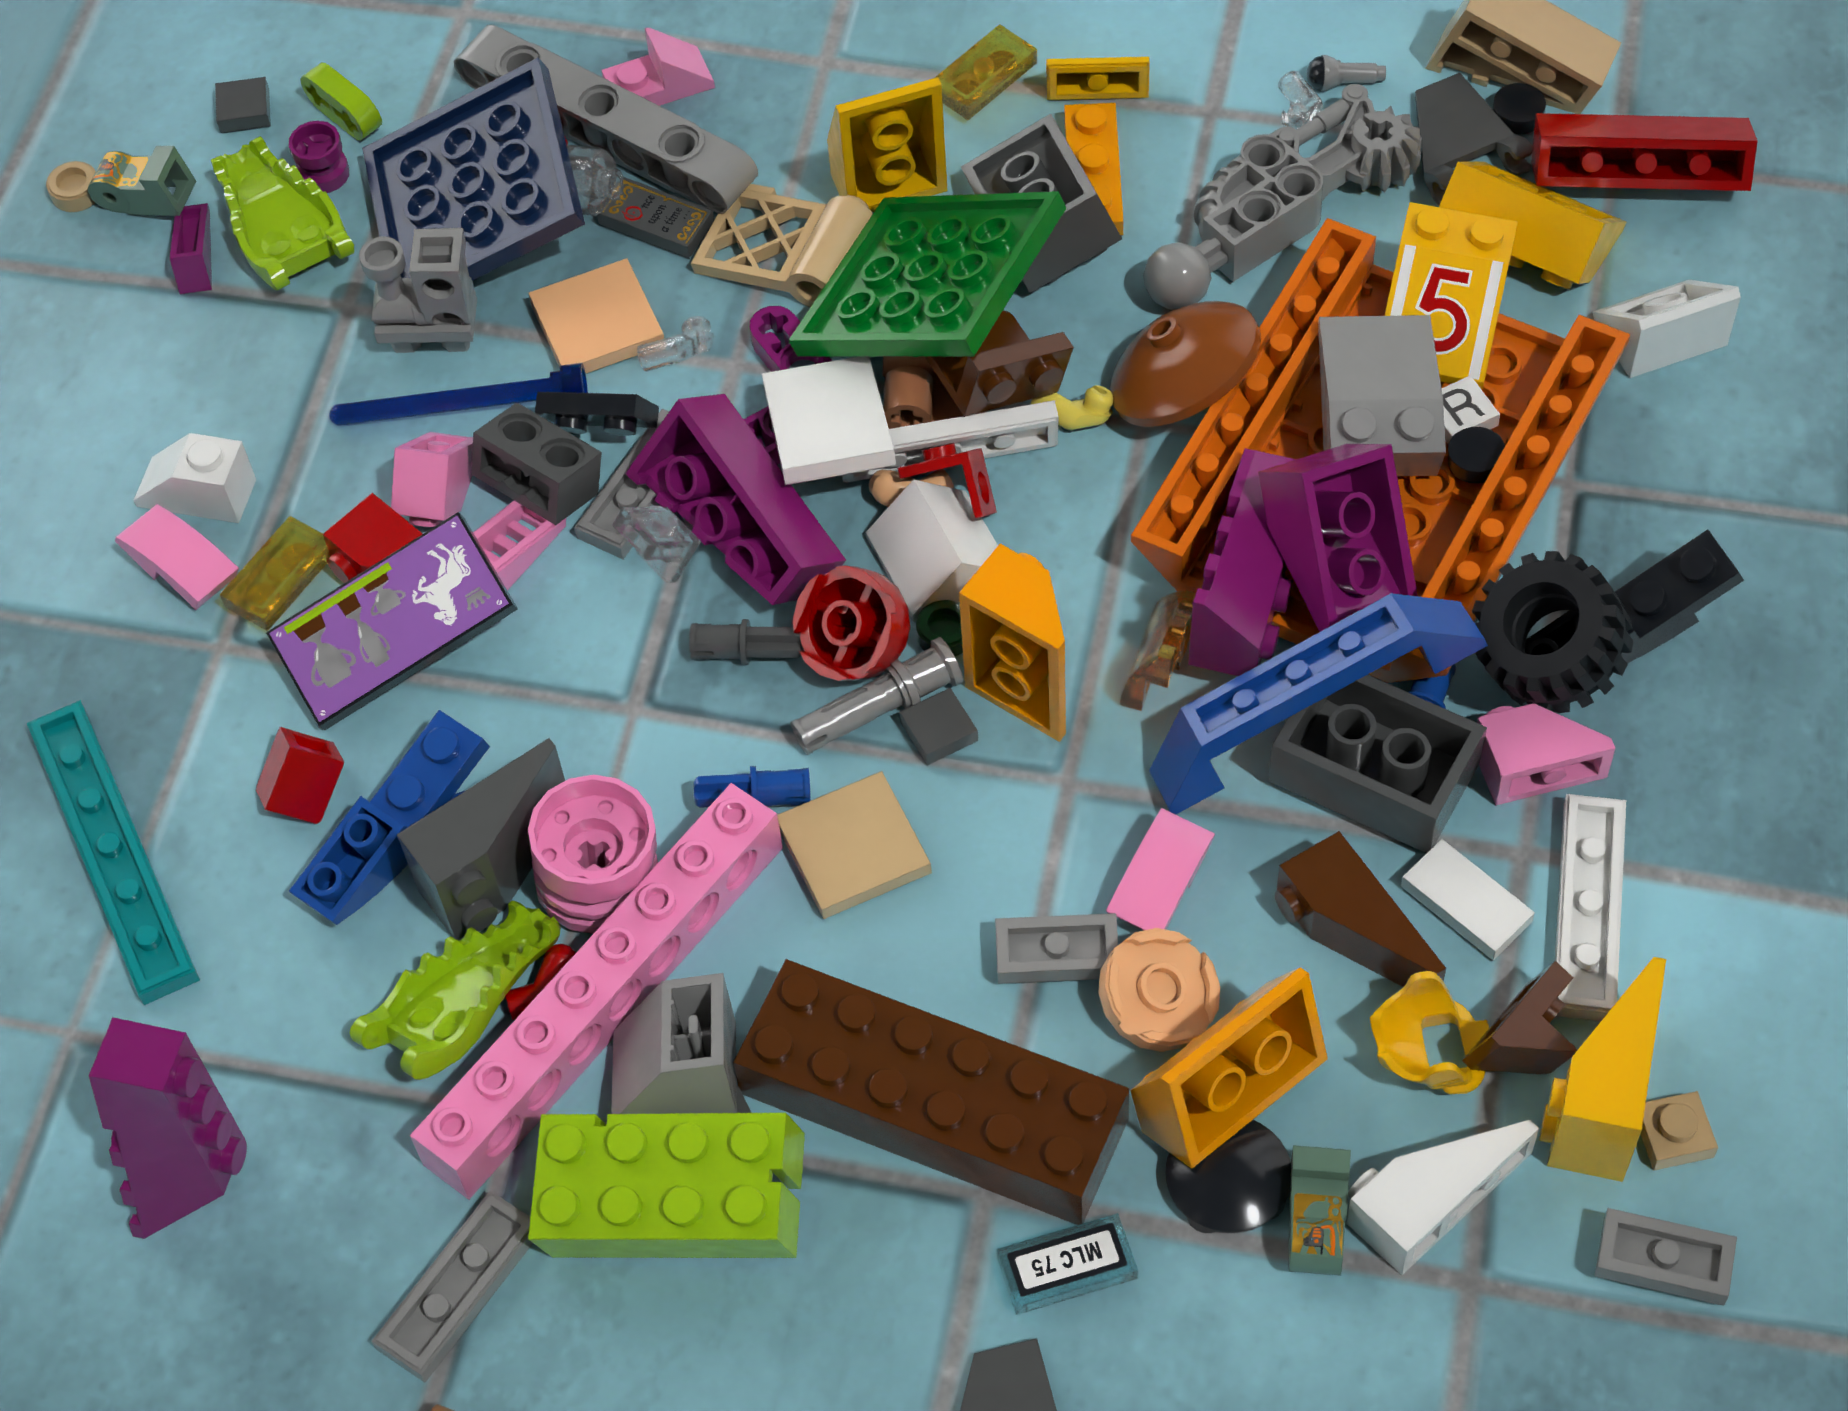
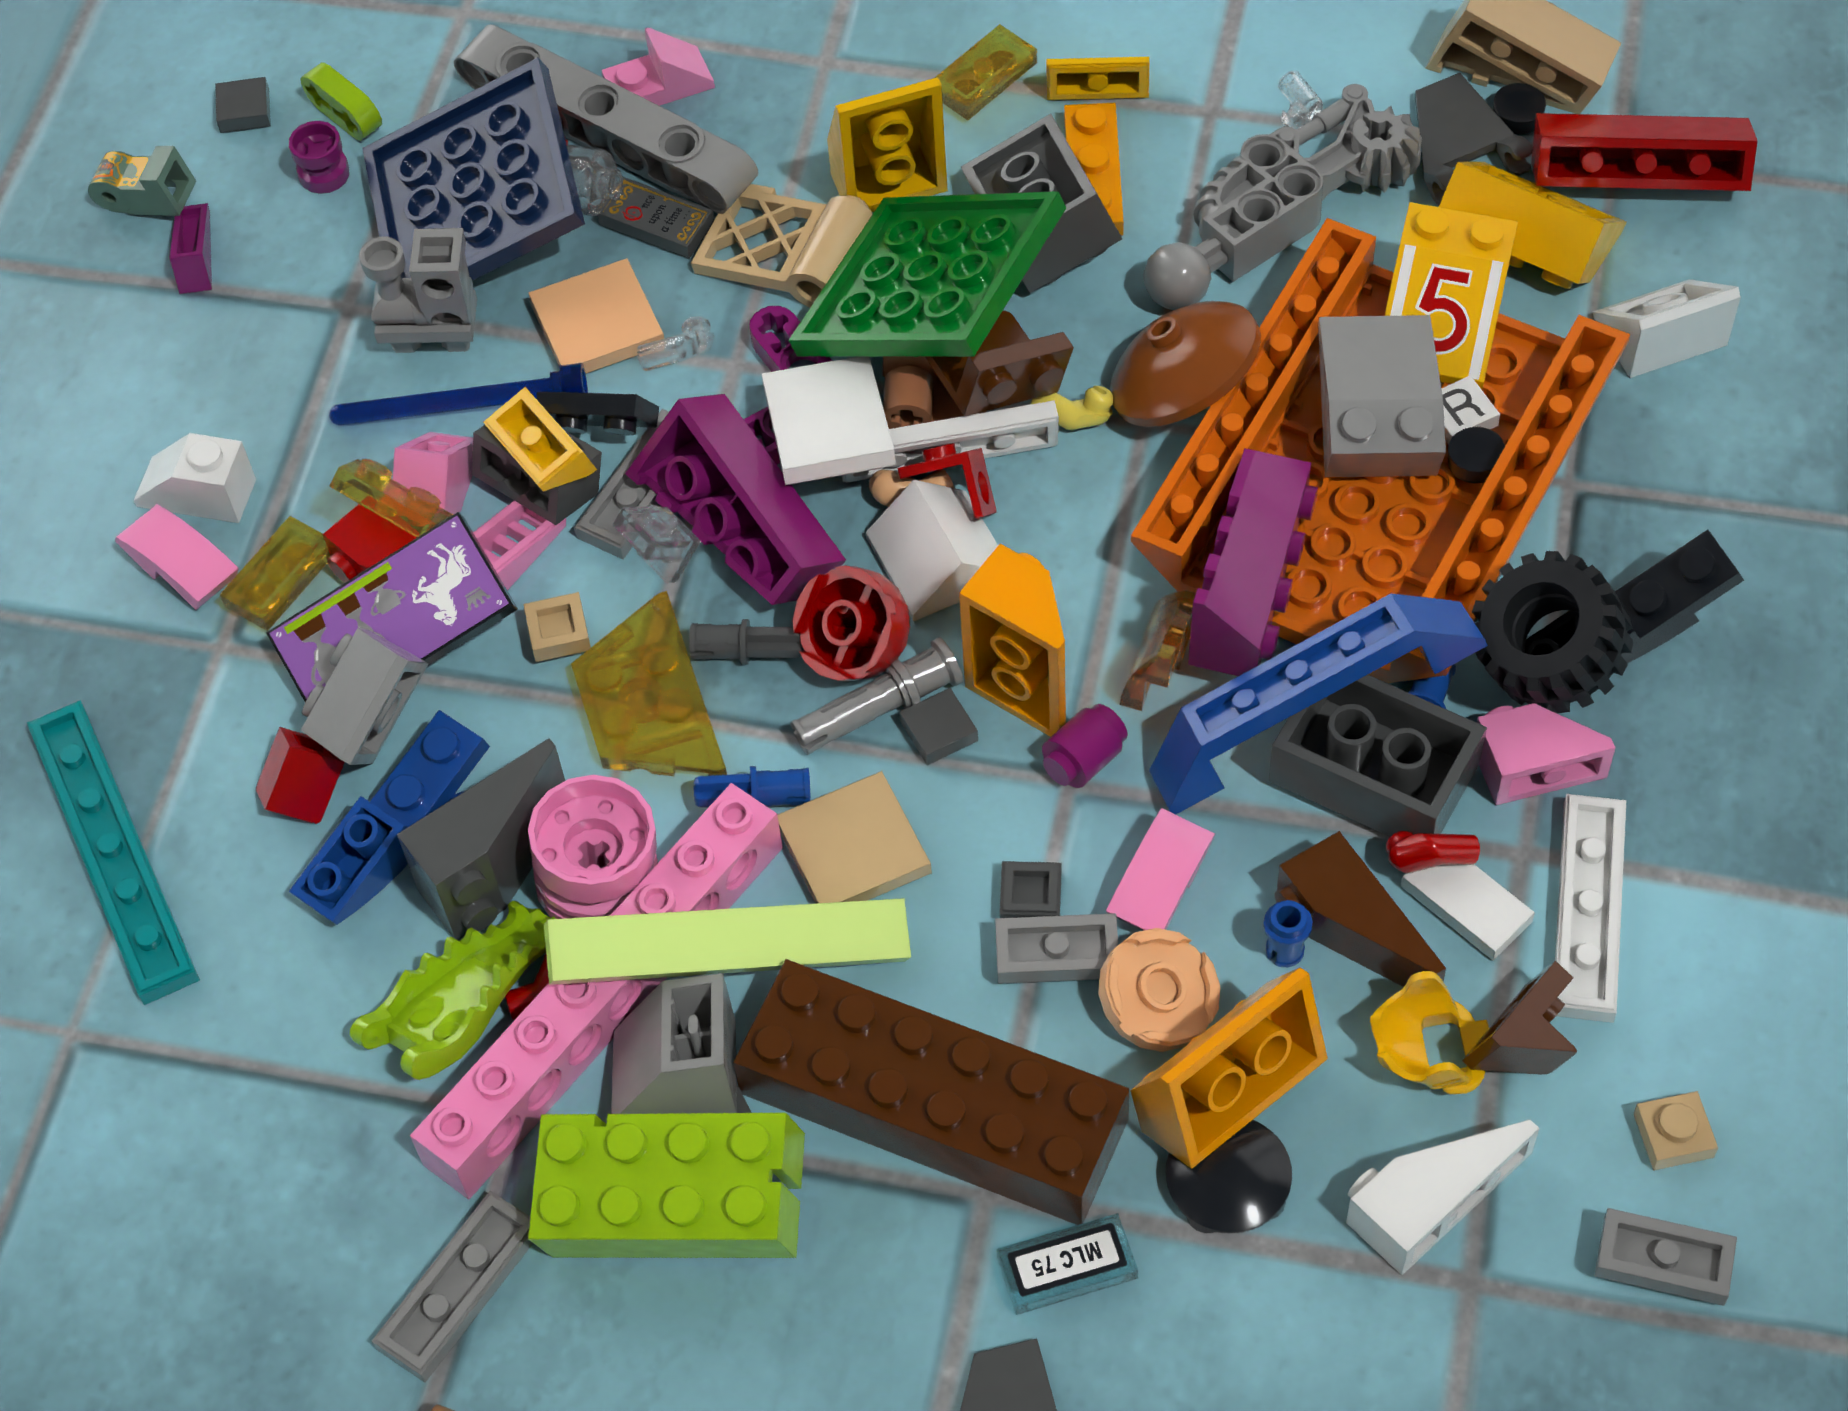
(69, 186): tan tile -> none
(165, 1123): magenta wedge -> none
(278, 214): lime animal -> none
(361, 696): none -> light grey slope
(373, 488): none -> clear yellow plate
(538, 442): none -> yellow slope
(557, 627): none -> tan plate
(646, 697): none -> clear yellow wing
(725, 940): none -> yellowish green tile
(940, 620): dark green tile -> none
(1030, 889): none -> dark grey tile
(1084, 746): none -> magenta brick
(1287, 928): none -> blue pin
(1318, 1209): sand green leg -> none
(1327, 72): light grey piece -> none
(1340, 528): magenta slope -> none
(1426, 850): none -> red arm
(1601, 1103): yellow slope -> none

